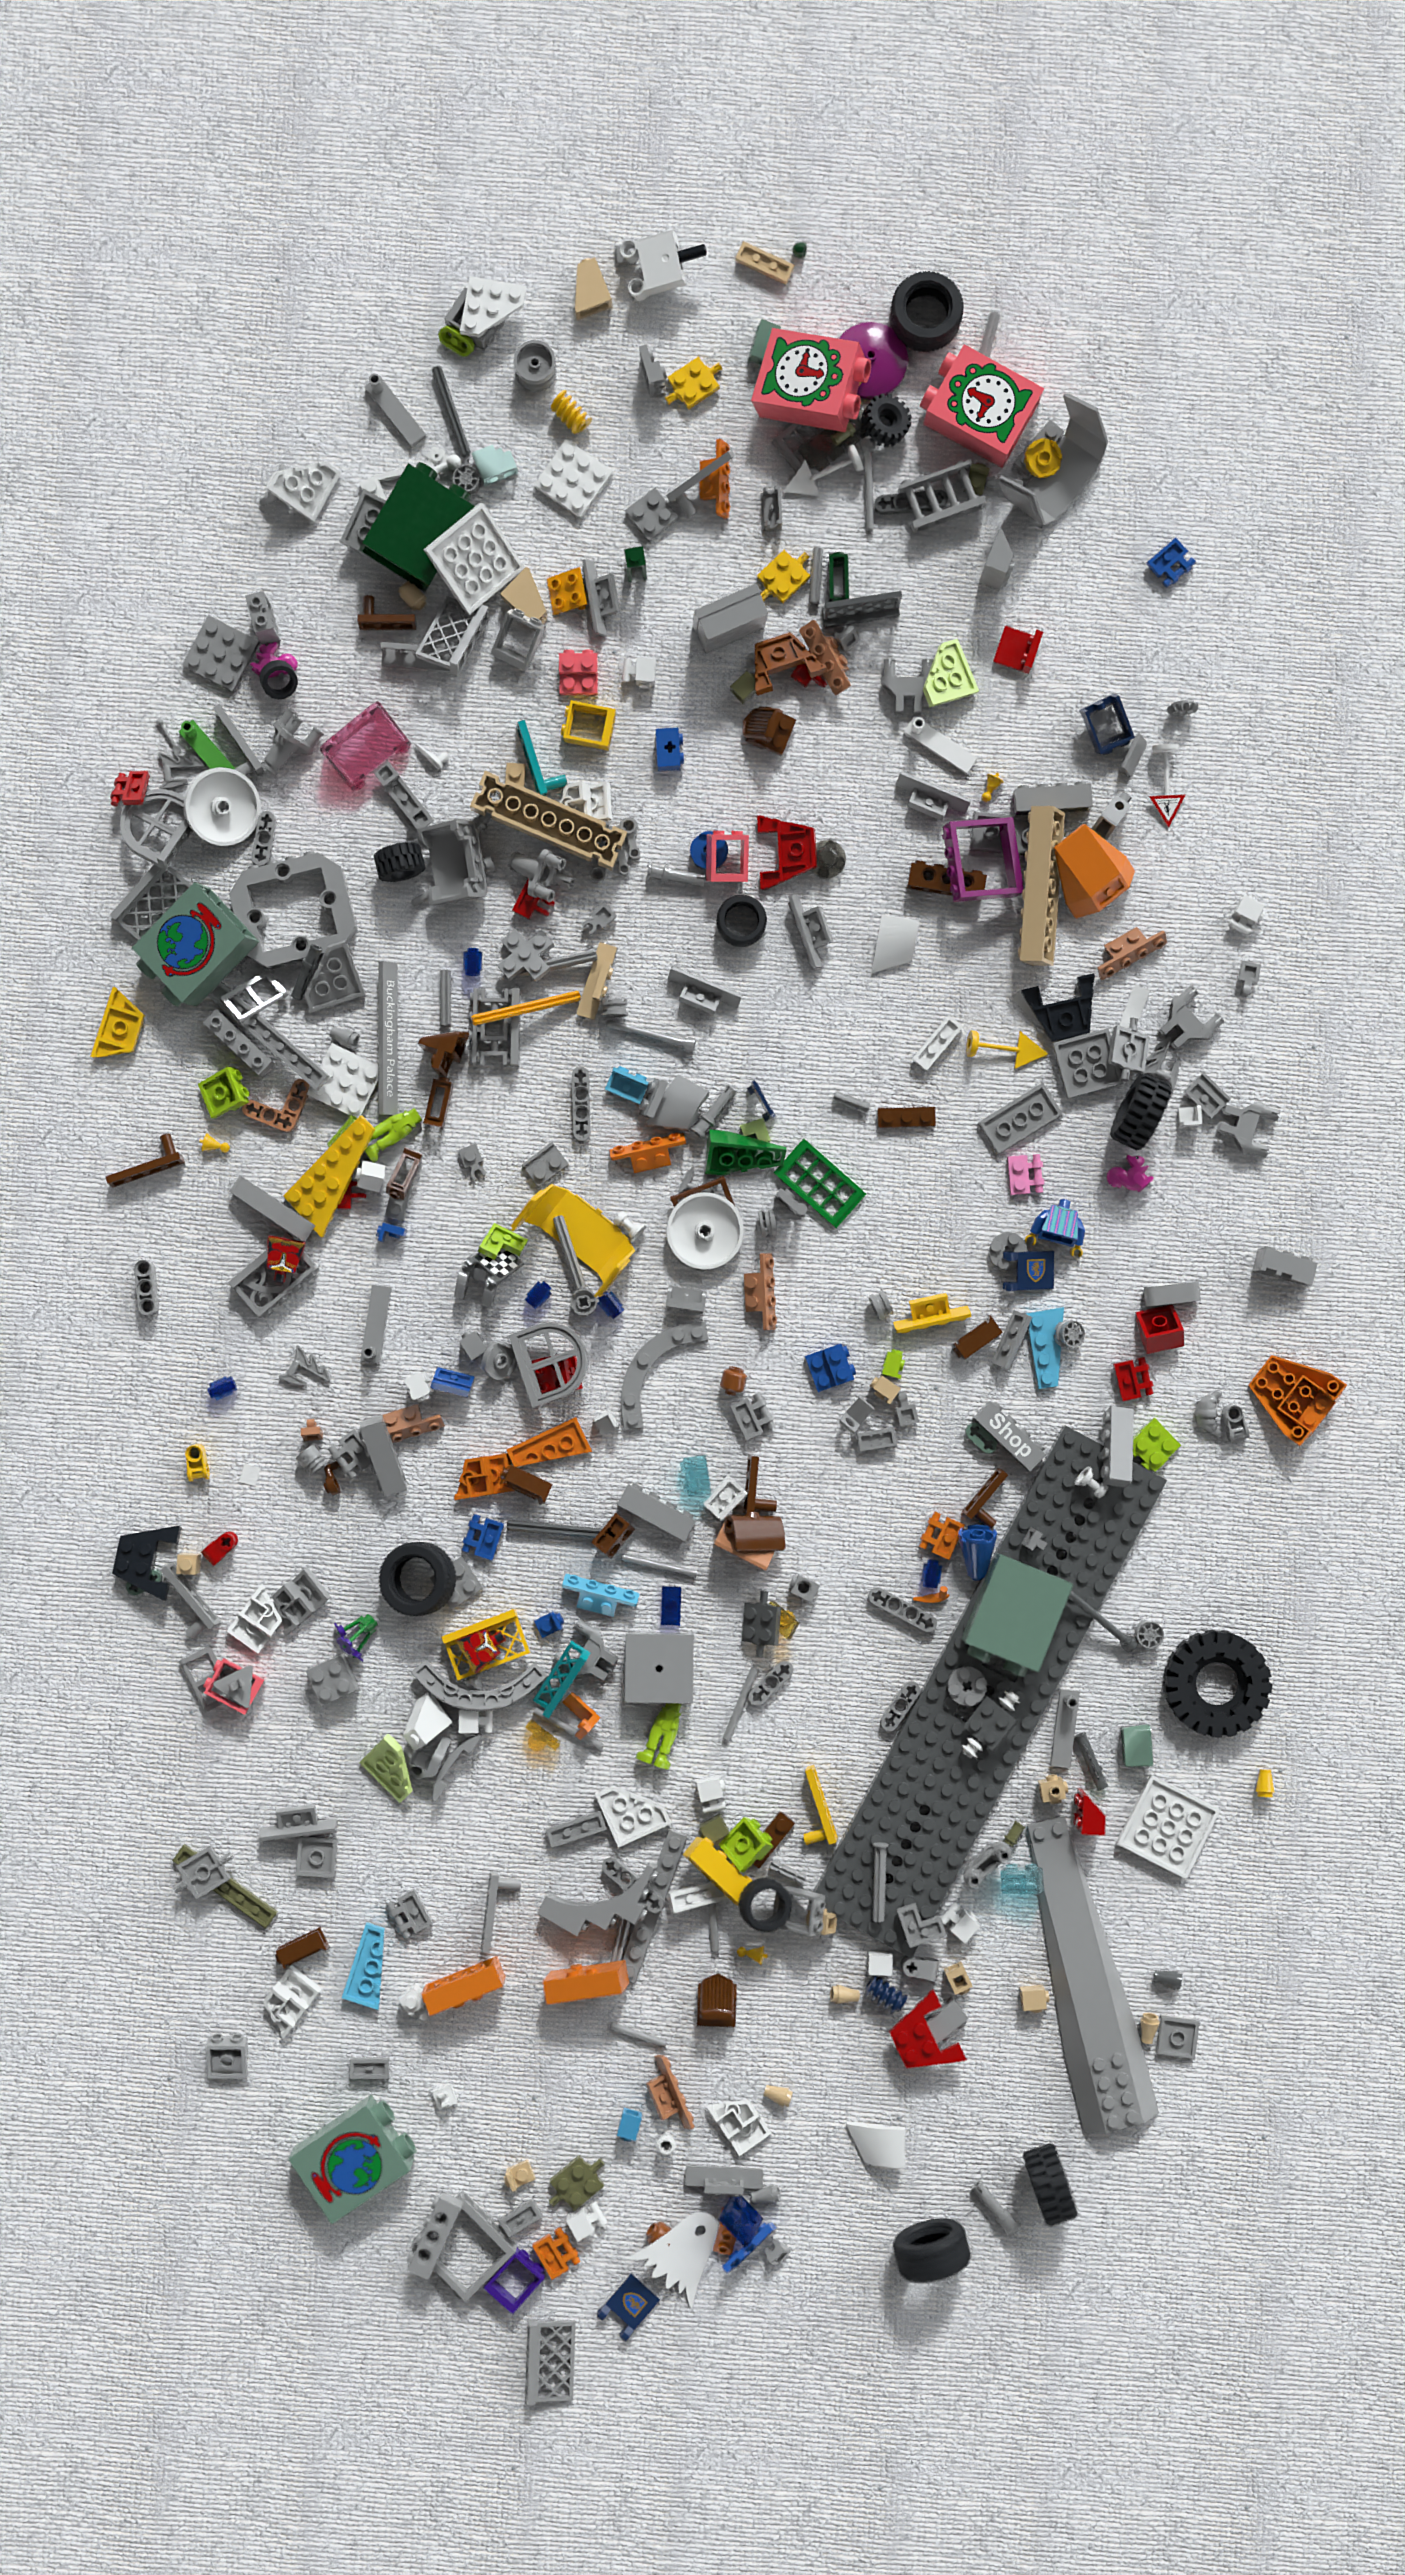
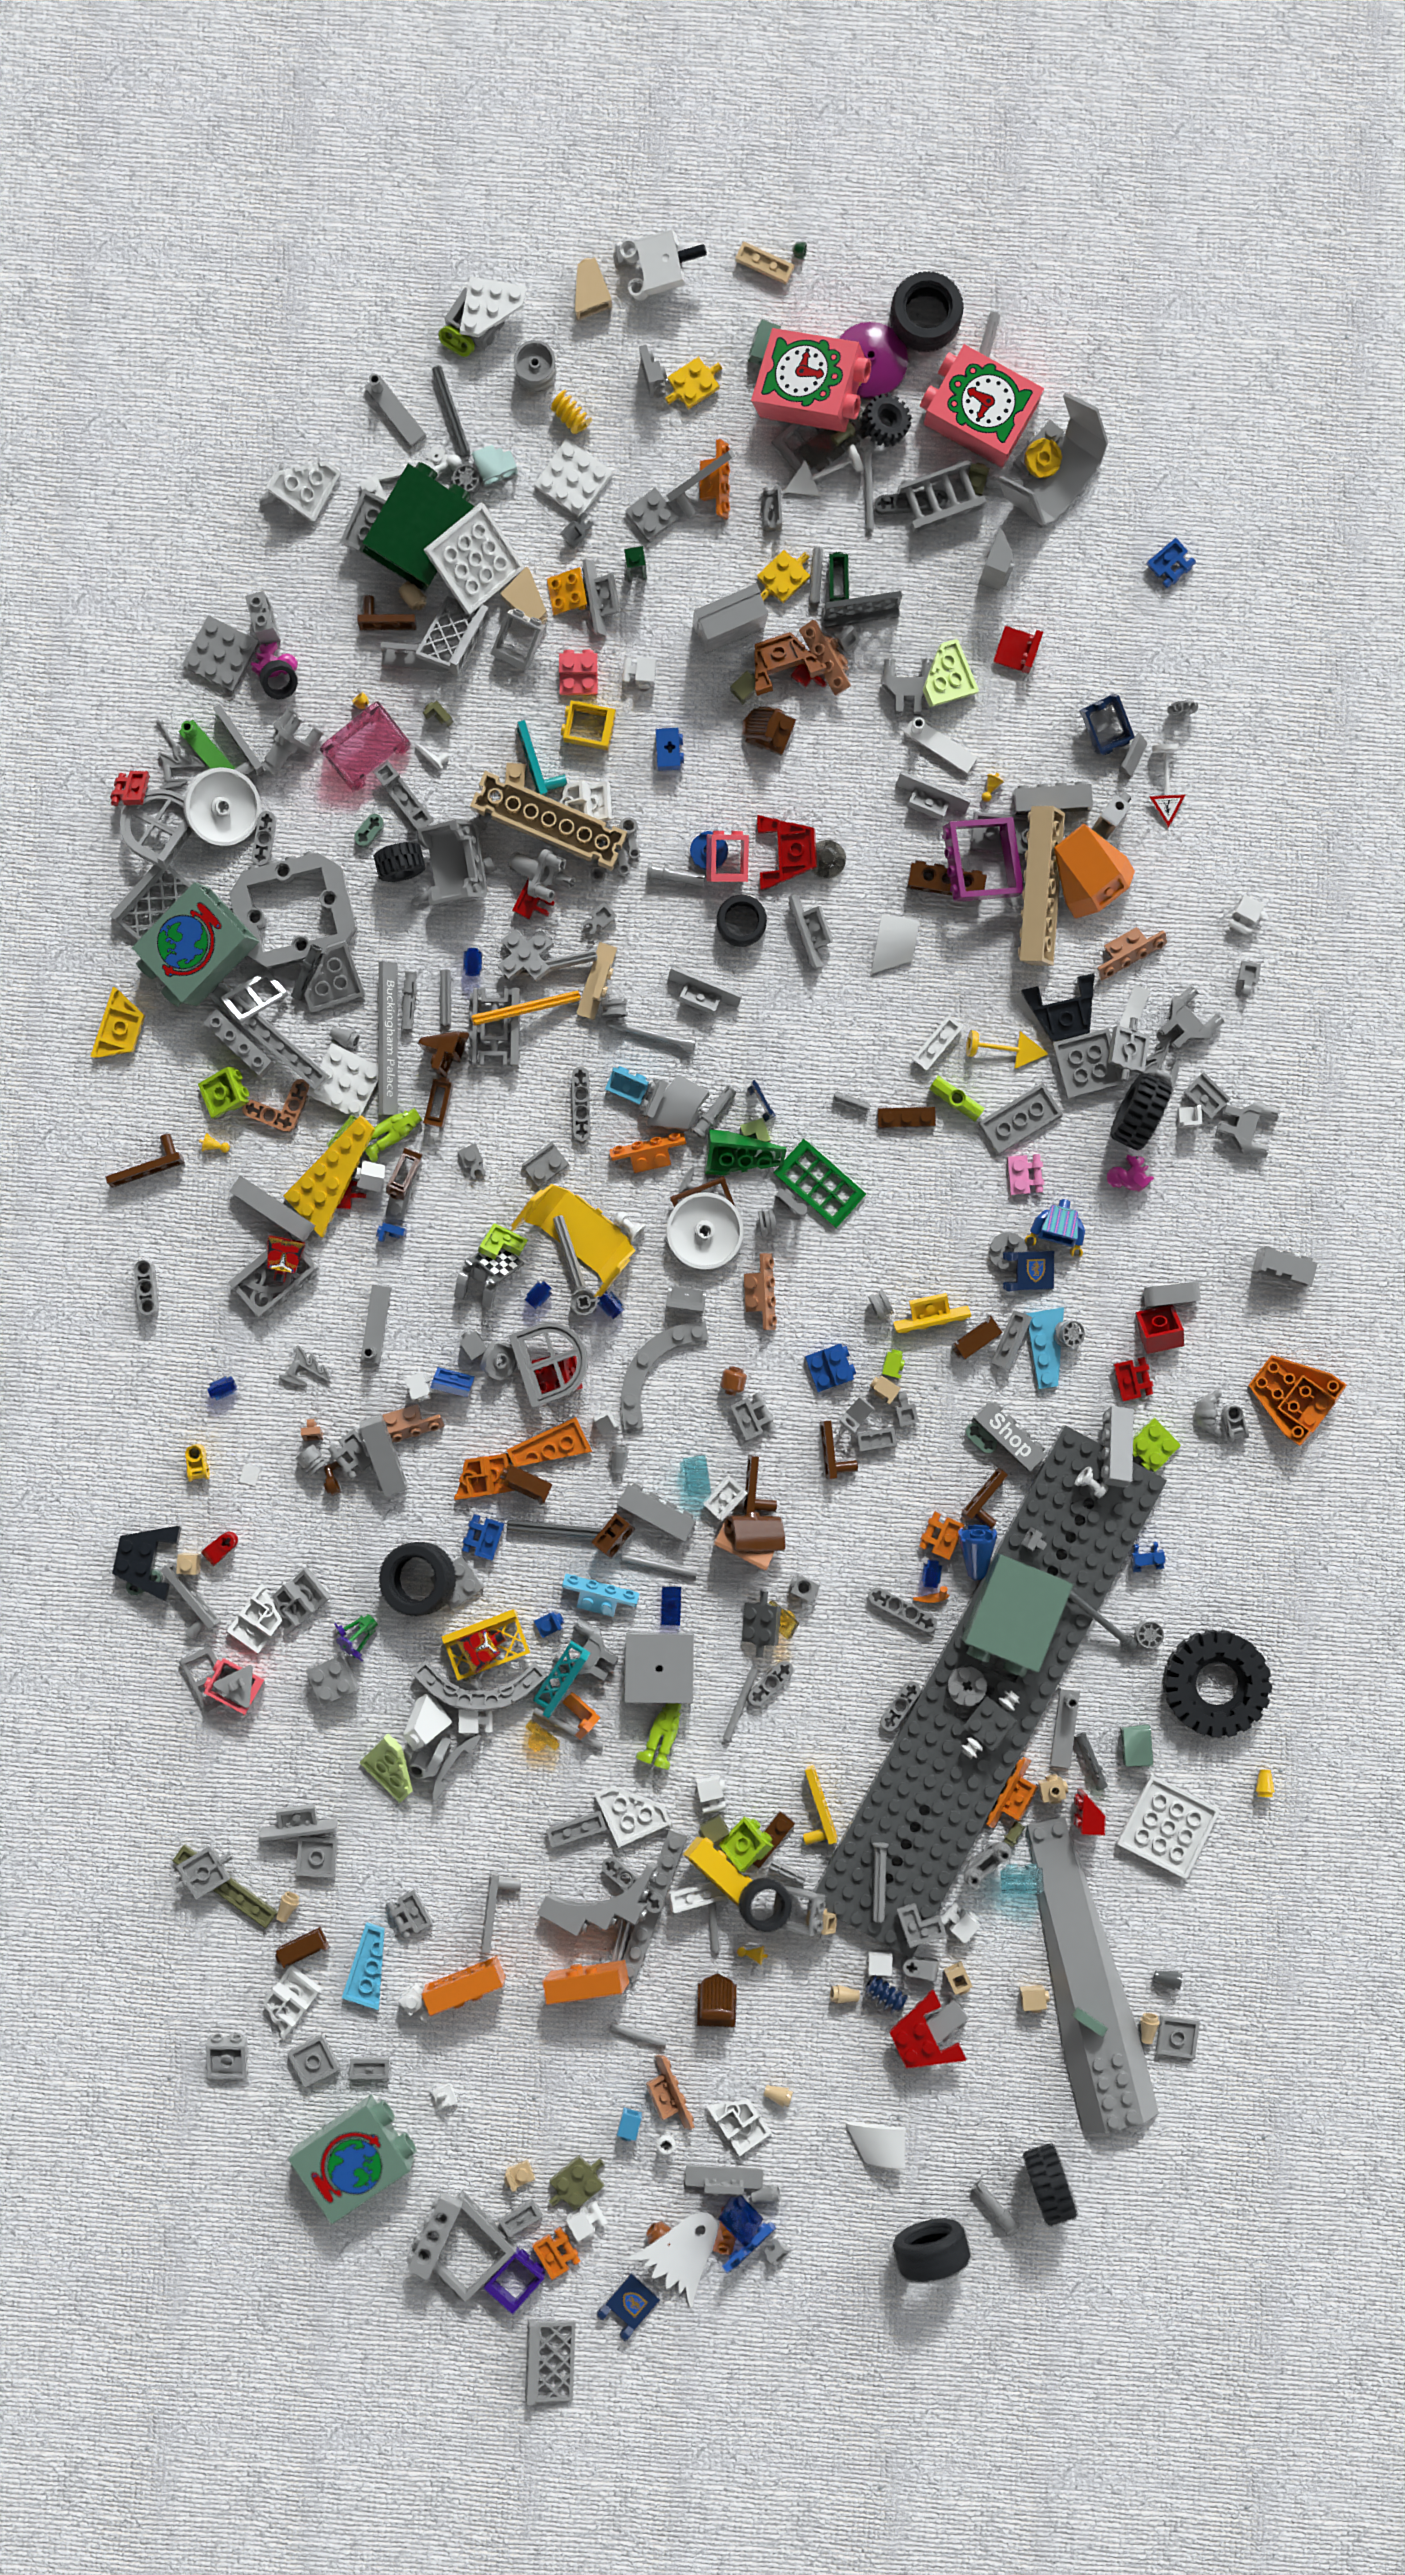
(288, 1904): none -> tan cone
(313, 2060): none -> light grey plate
(360, 700): none -> yellow hinge
(365, 827): none -> sand green beam
(409, 1000): none -> light grey pin
(441, 714): none -> olive bracket
(574, 531): none -> dark grey plate
(619, 1456): none -> light grey cone
(832, 1467): none -> reddish brown piece
(946, 1090): none -> lime piece
(1015, 1797): none -> orange bracket
(1090, 2022): none -> sand green beam
(1148, 1558): none -> blue piece

